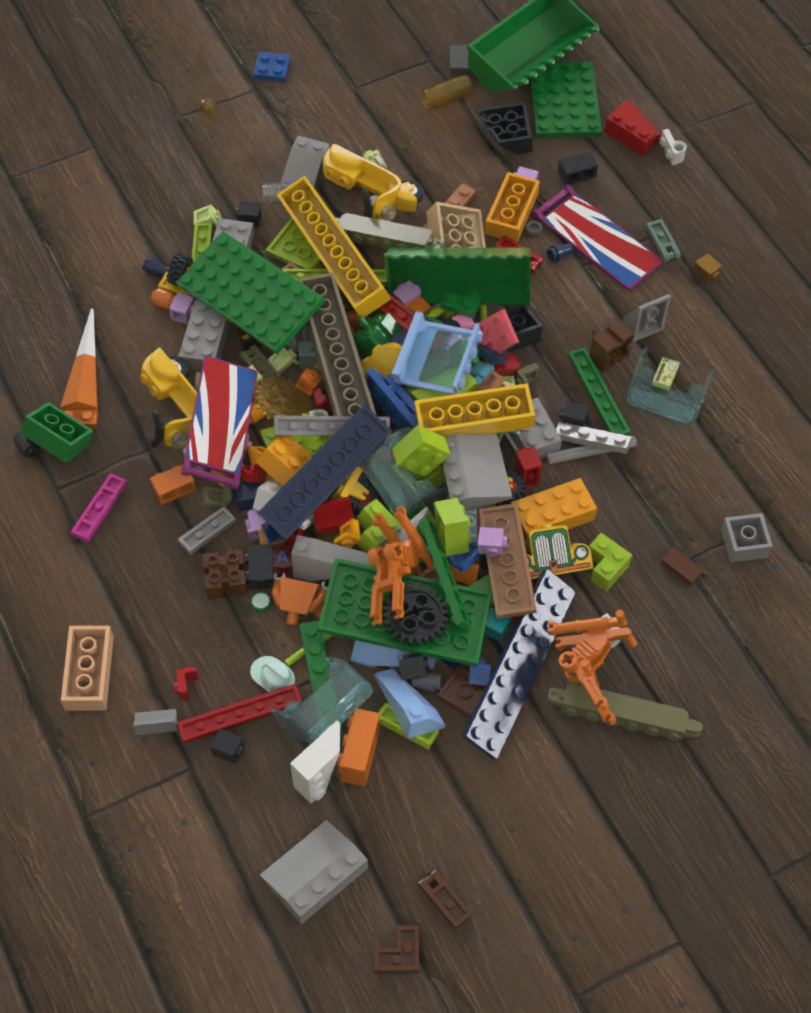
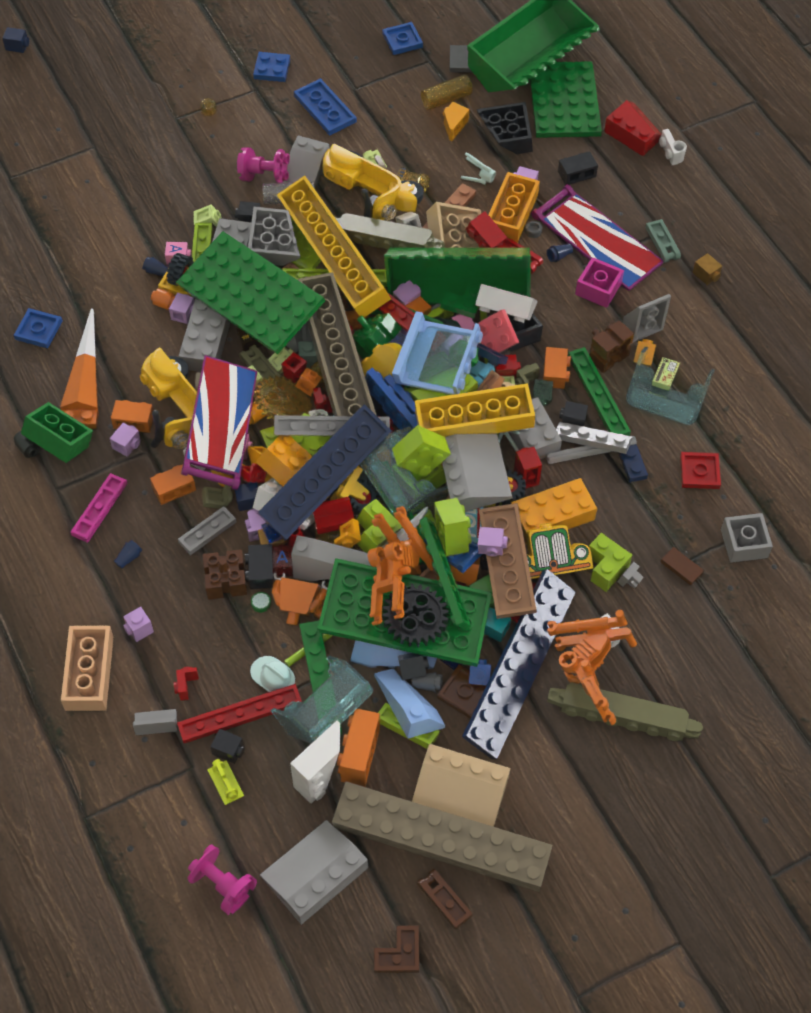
(15, 40): none -> dark blue brick
(38, 328): none -> blue plate
(125, 439): none -> lavender brick
(127, 554): none -> dark blue cone
(132, 414): none -> orange brick
(137, 624): none -> lavender brick
(176, 247): none -> bright pink brick
(225, 781): none -> neon yellow hinge
(227, 884): none -> dark pink piece
(249, 164): none -> dark pink piece
(273, 236): none -> light grey wedge
(296, 370): none -> red brick
(325, 106): none -> blue plate
(402, 38): none -> blue plate
(409, 219): none -> white brick
(421, 179): none -> clear yellow leg
(442, 836): none -> dark tan brick
(455, 119): none -> light orange slope
(461, 785): none -> tan slope
(485, 232): none -> red brick
(486, 173): none -> light aqua plant
(514, 304): none -> white slope
(543, 390): none -> clear green bracket
(556, 366): none -> orange brick
(599, 282): none -> dark pink brick
(631, 576): none -> light grey tile
(633, 464): none -> dark blue plate
(650, 353): none -> light orange bracket
(700, 470): none -> red plate

